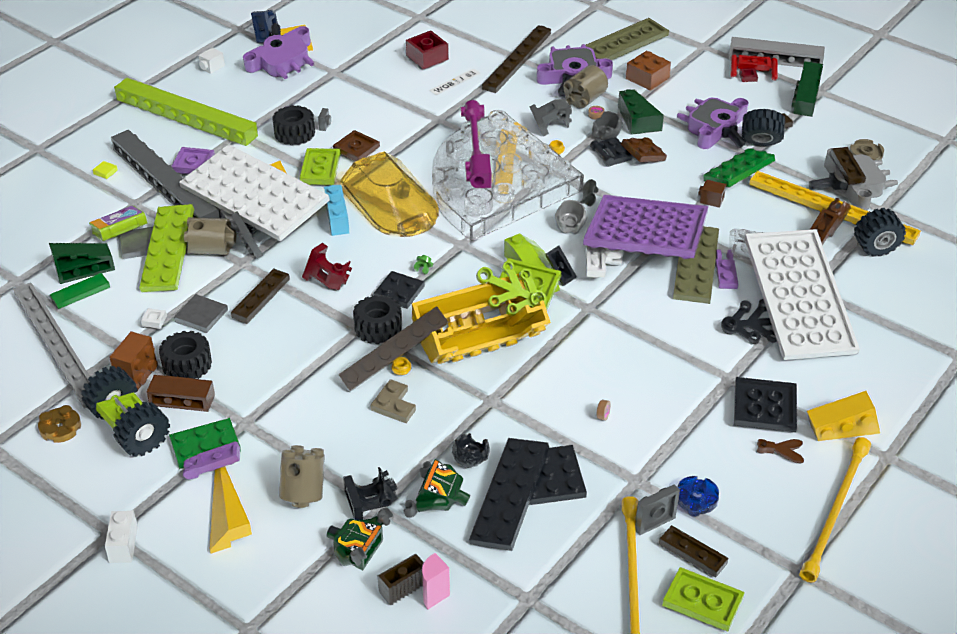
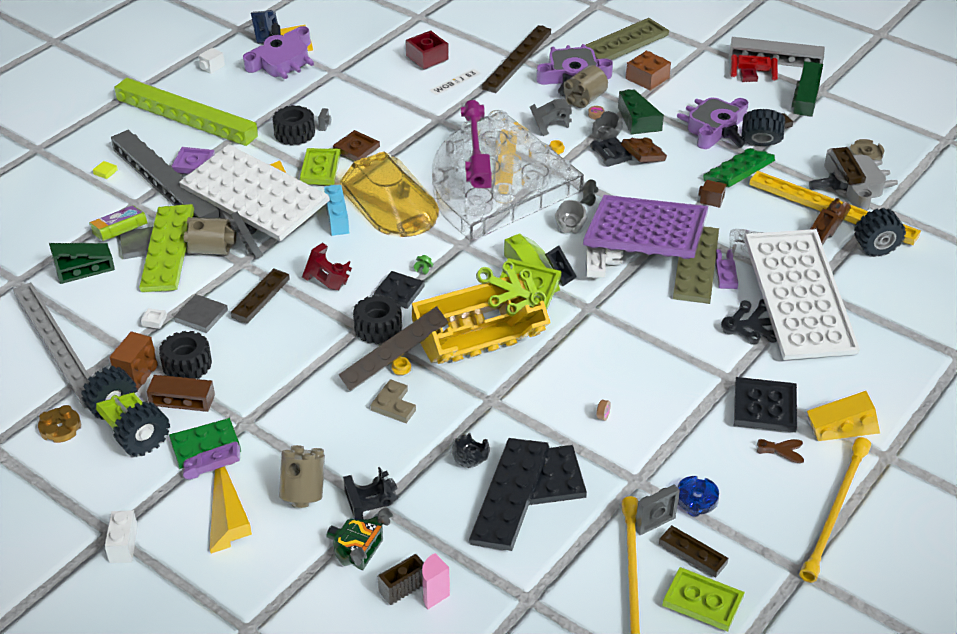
(79, 290): green tile -> none
(438, 490): dark green torso -> none

